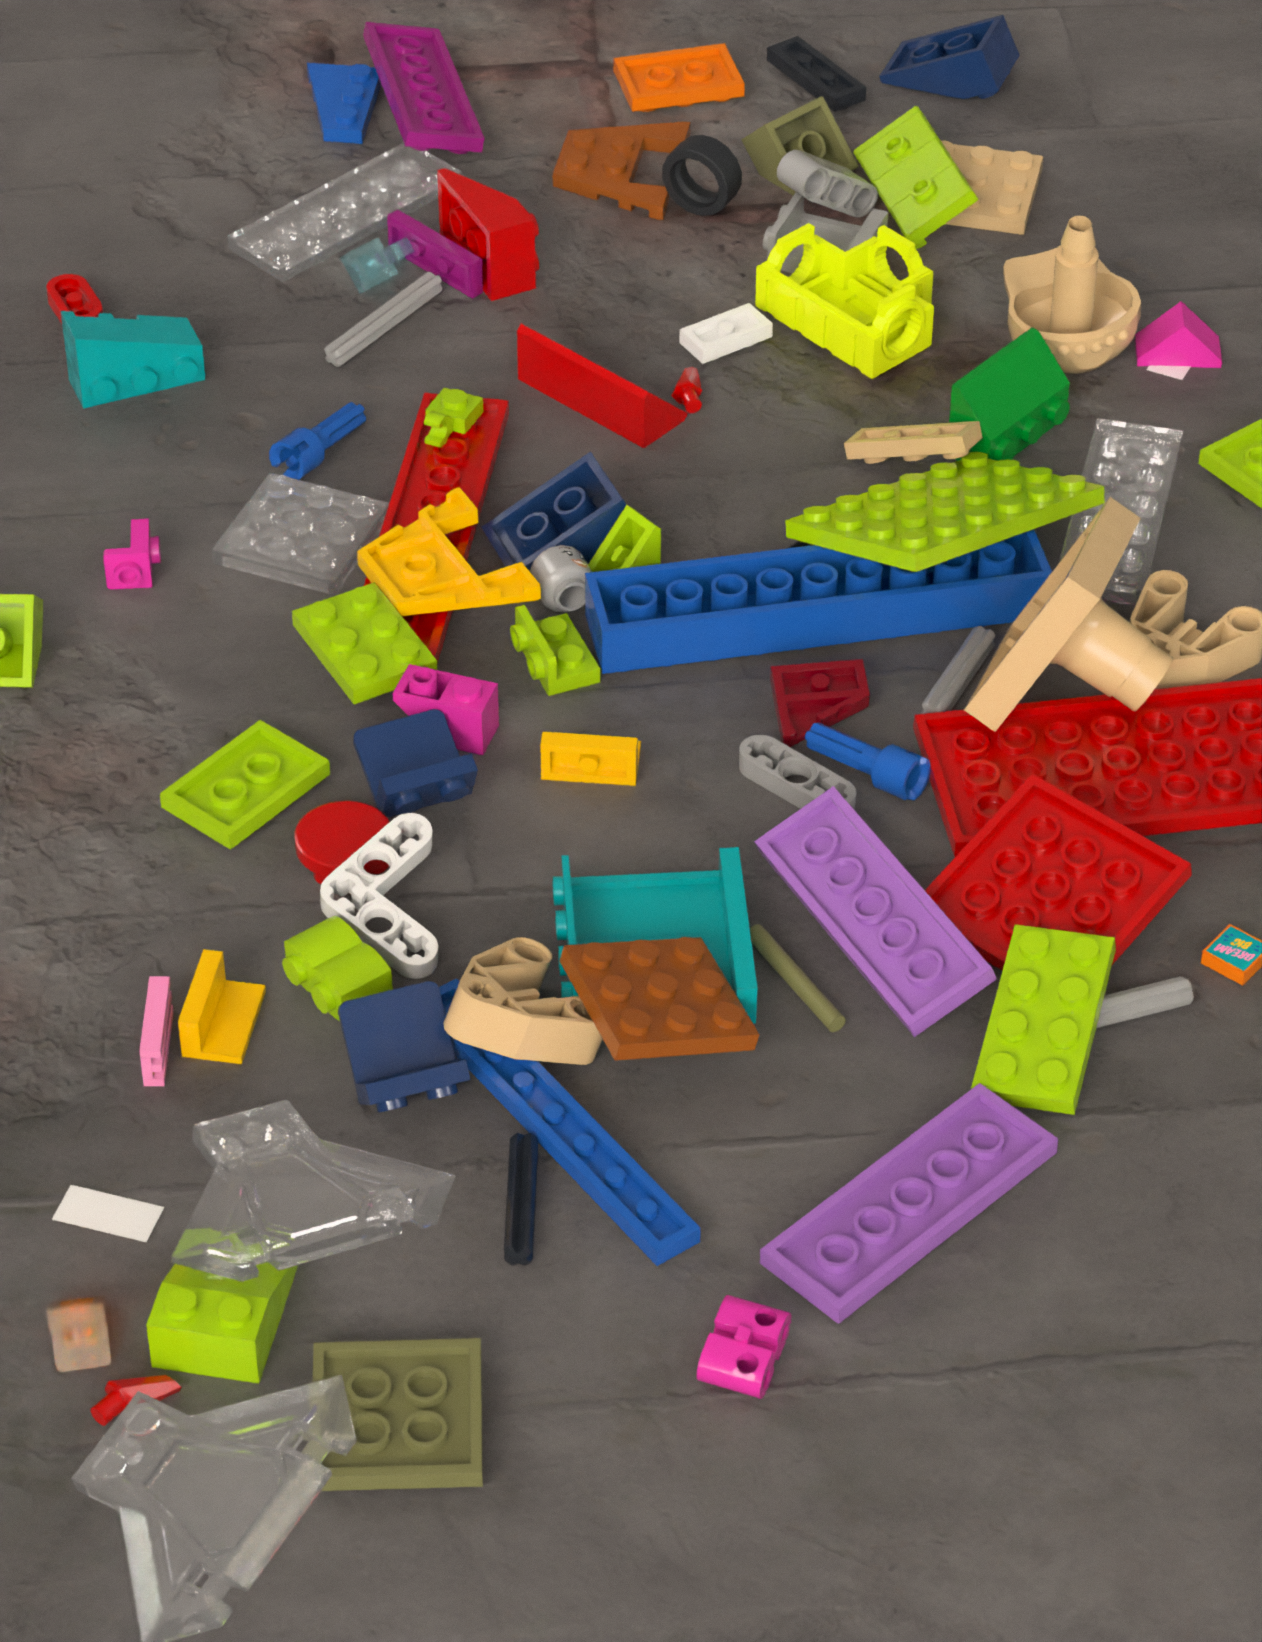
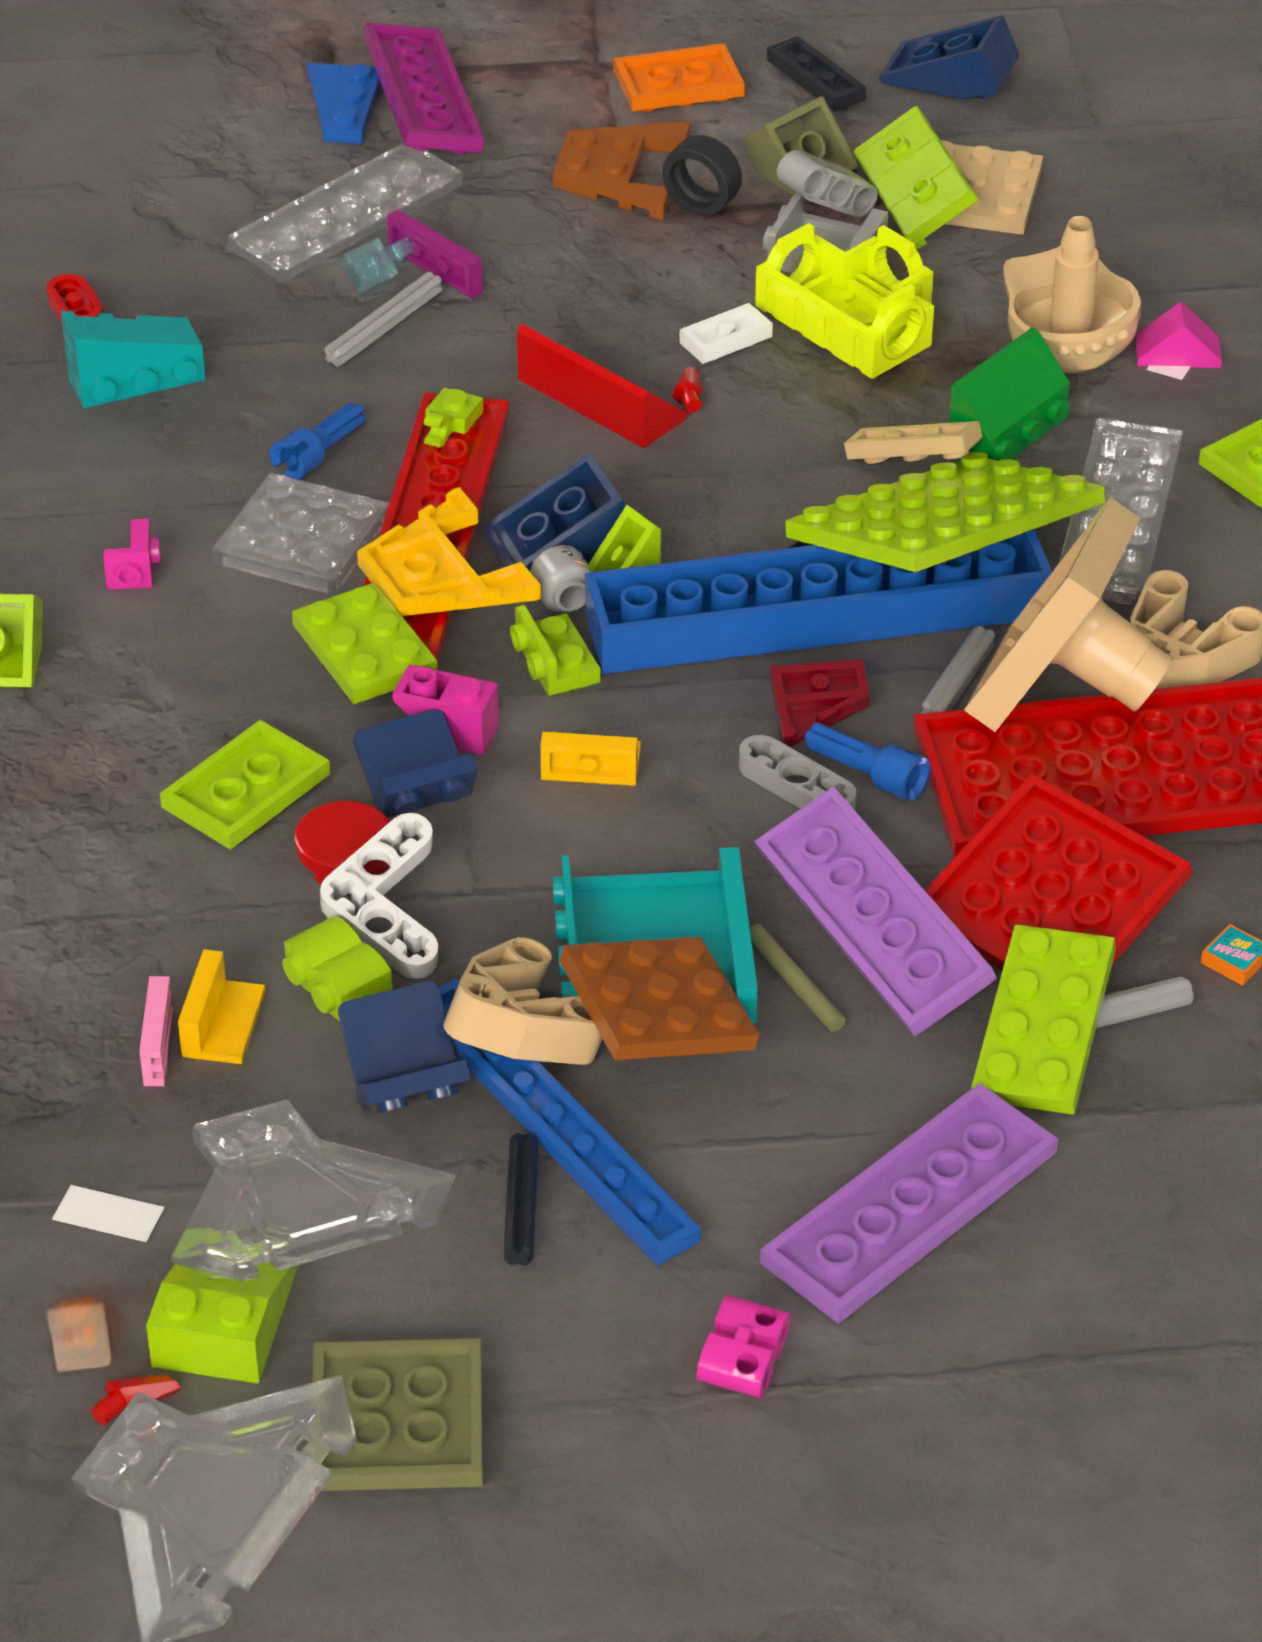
(492, 229): red slope -> none

